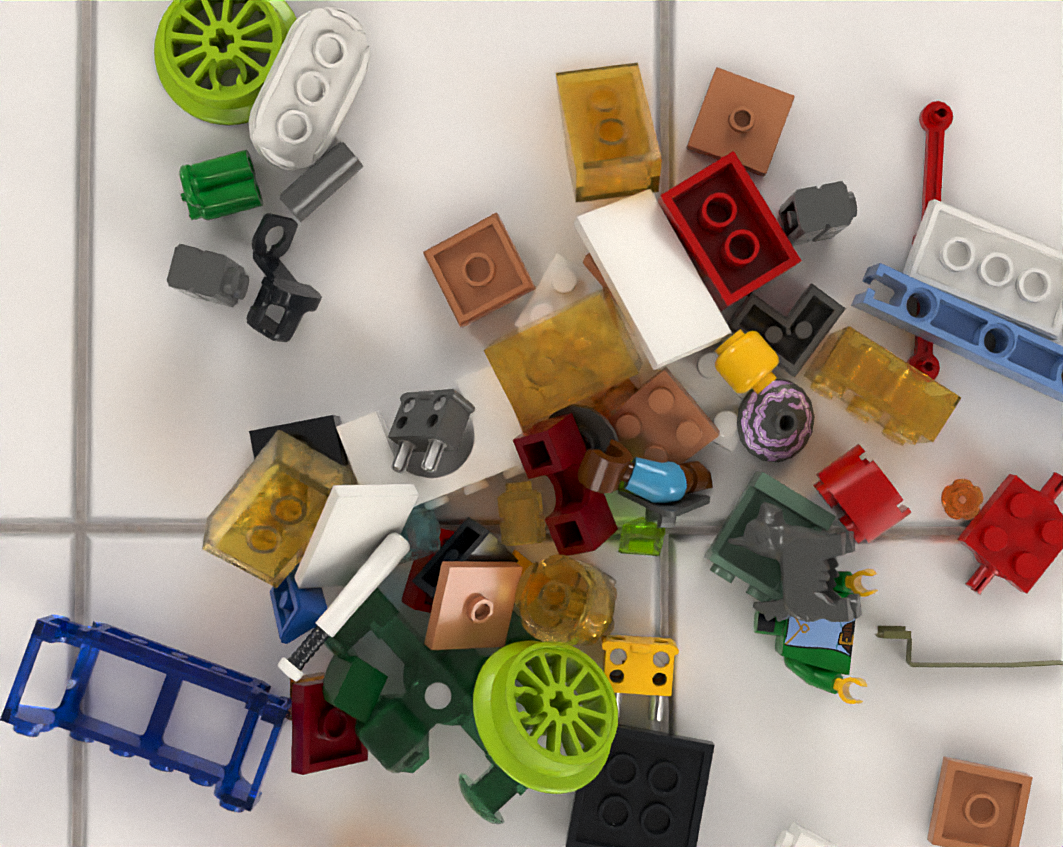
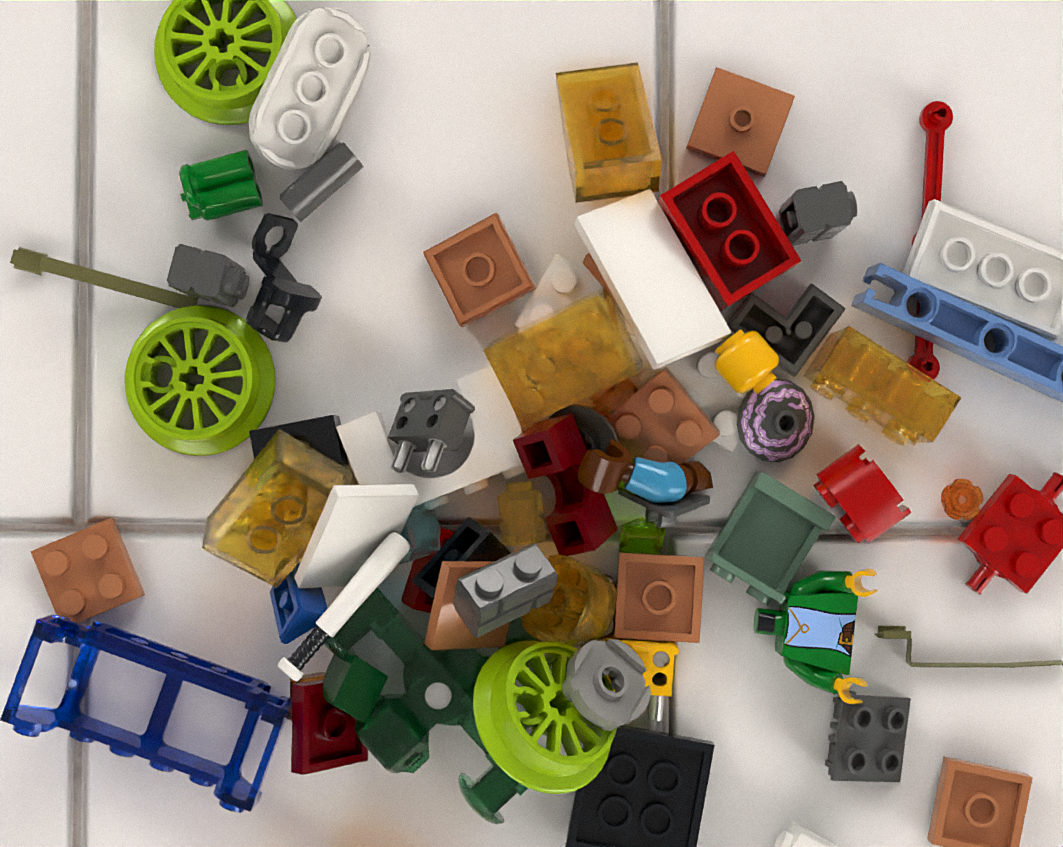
(37, 262): none -> olive piece
(88, 572): none -> nougat plate
(250, 406): none -> lime piece
(504, 590): none -> dark grey brick
(592, 698): none -> light grey plate
(659, 597): none -> nougat plate
(805, 565): dark grey animal -> none
(868, 739): none -> dark grey hinge

